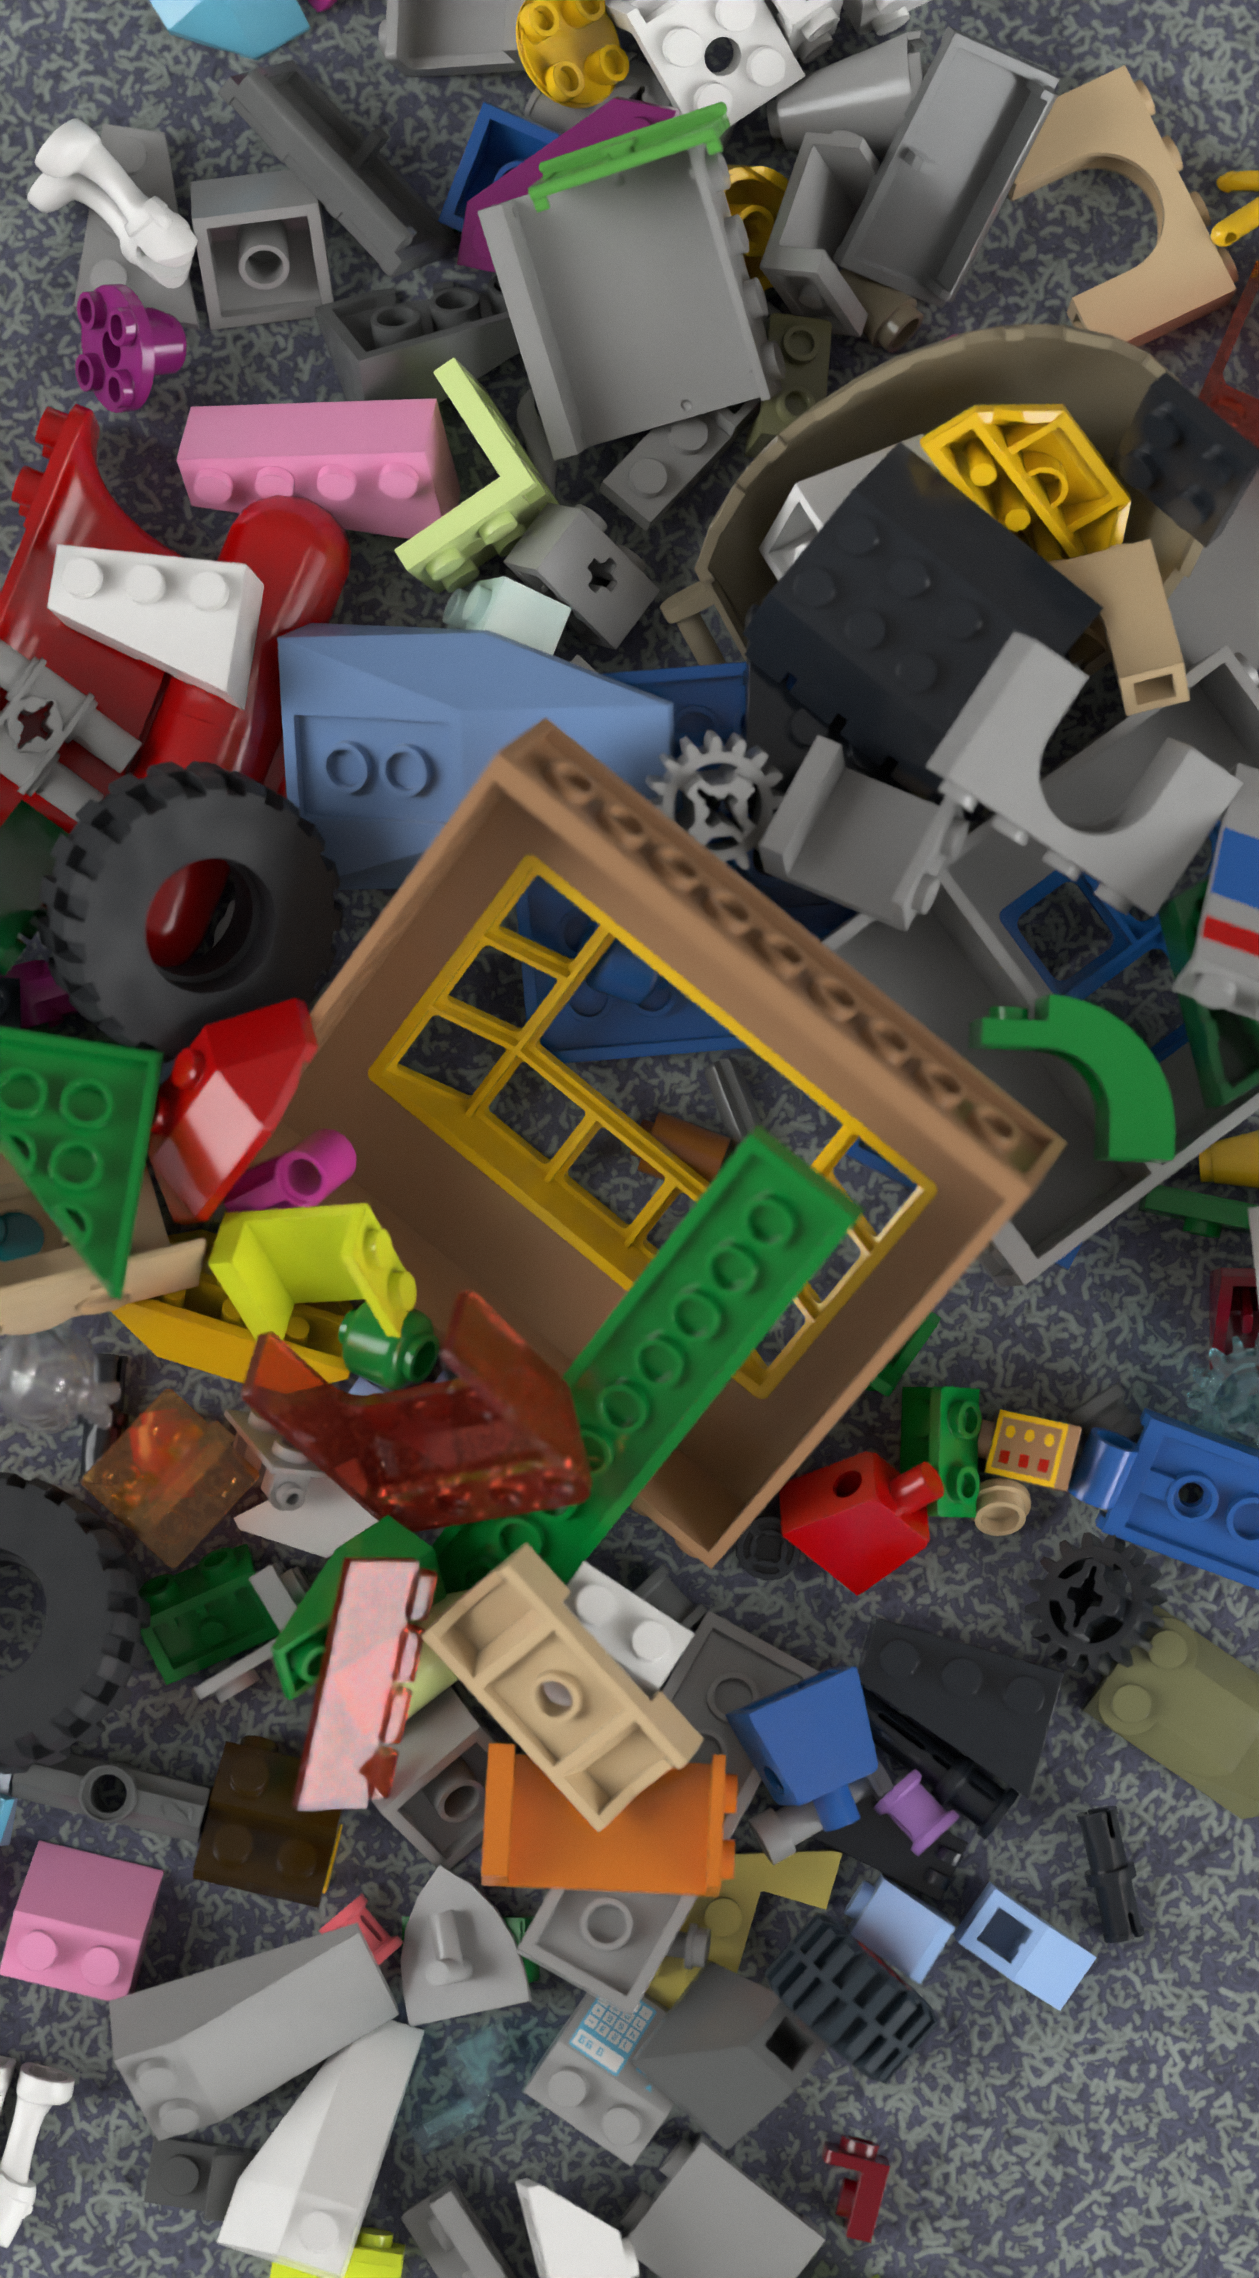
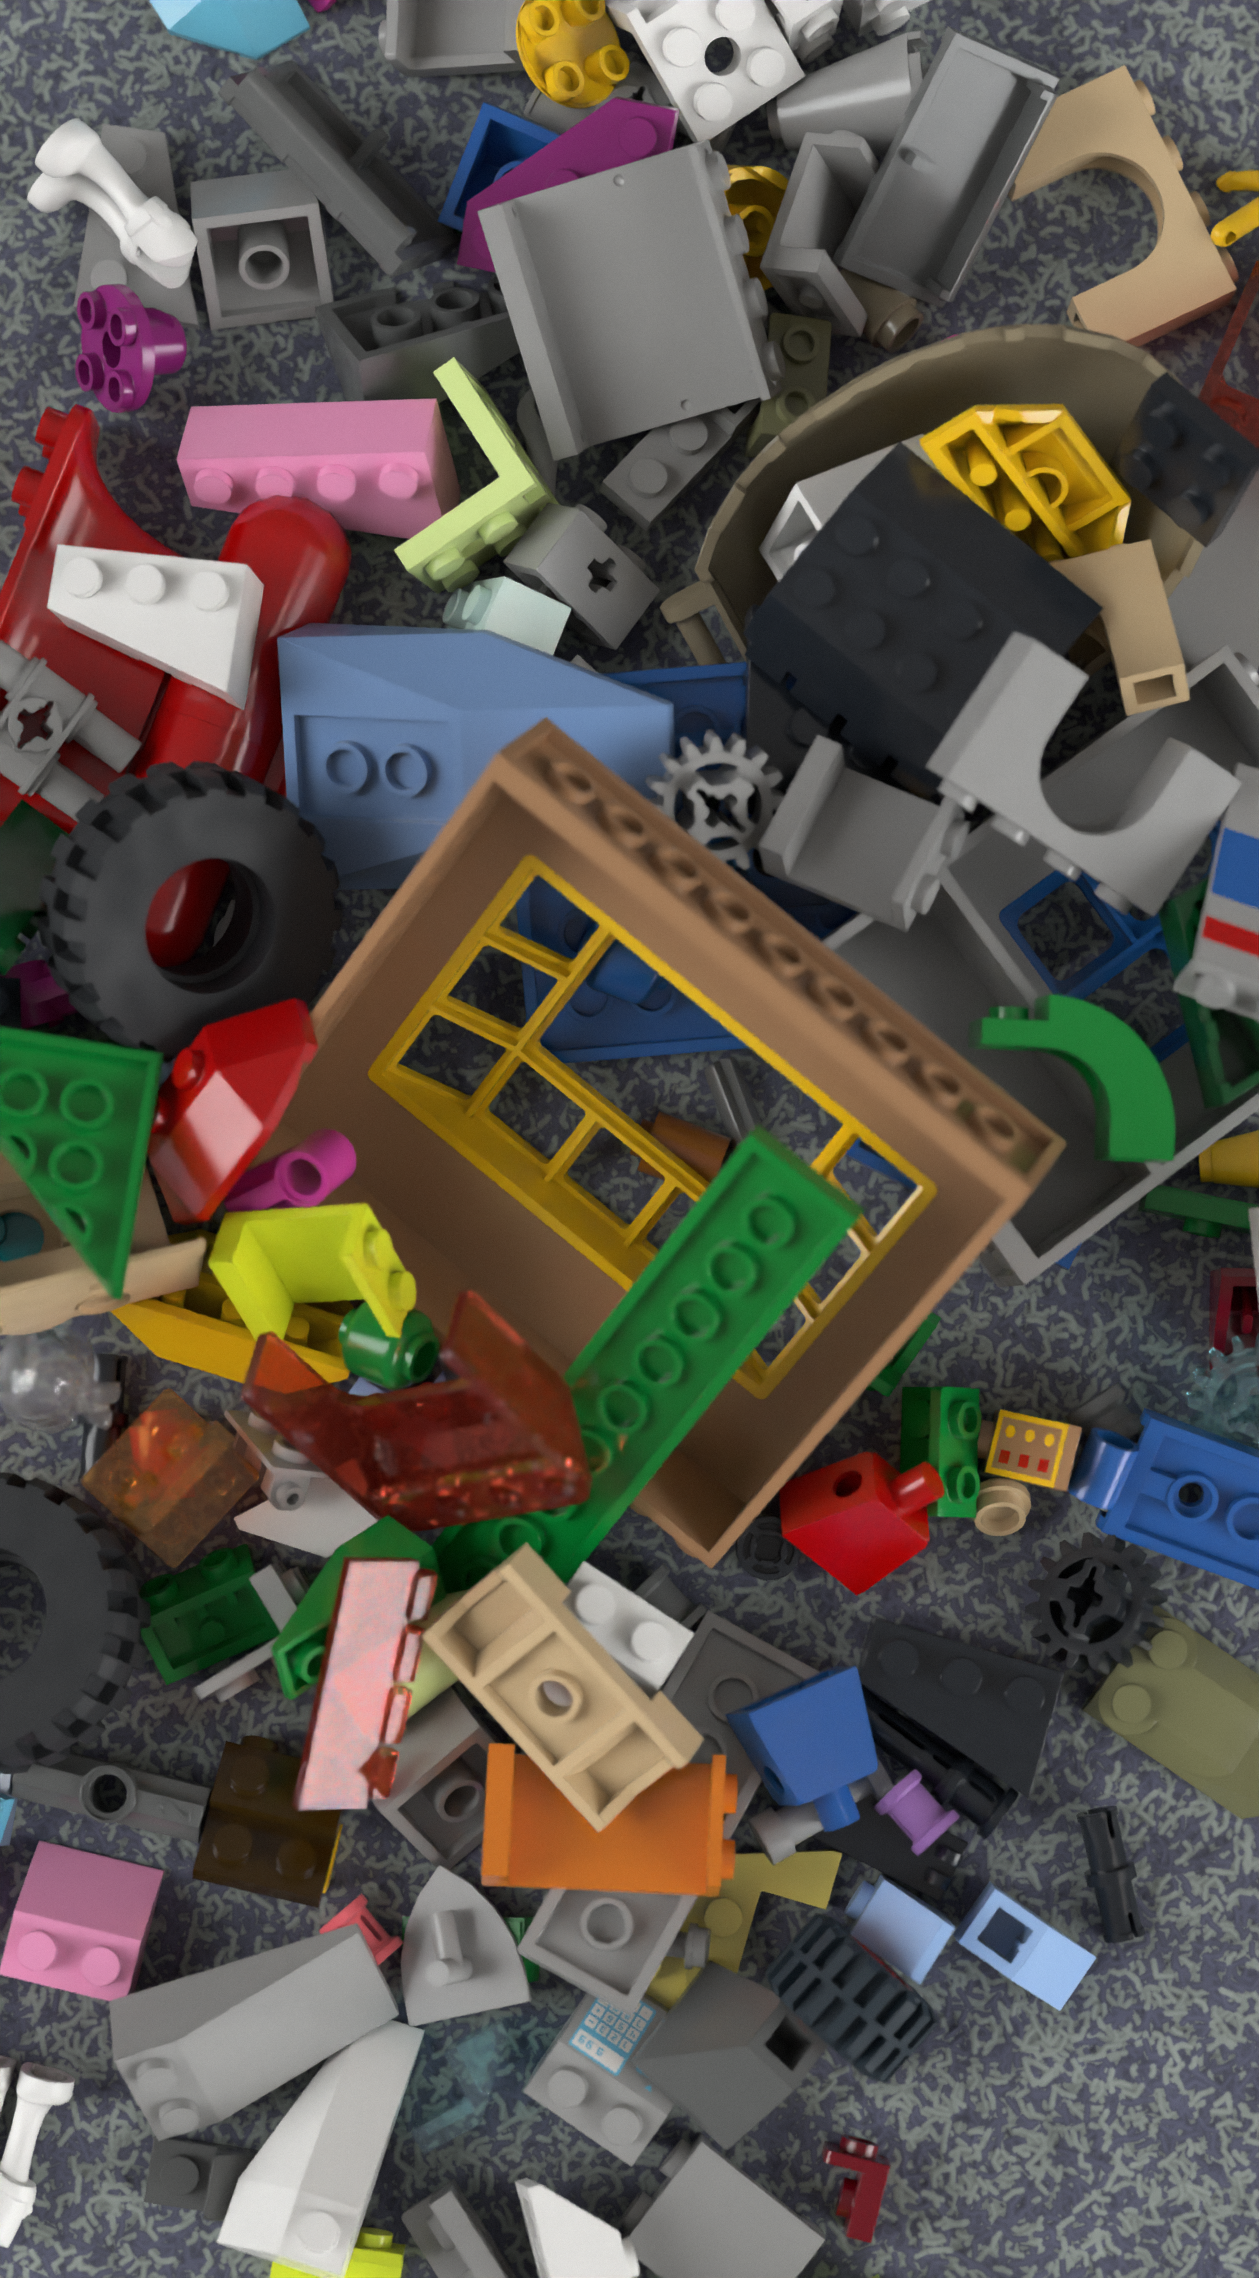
(630, 150): bright green door -> none

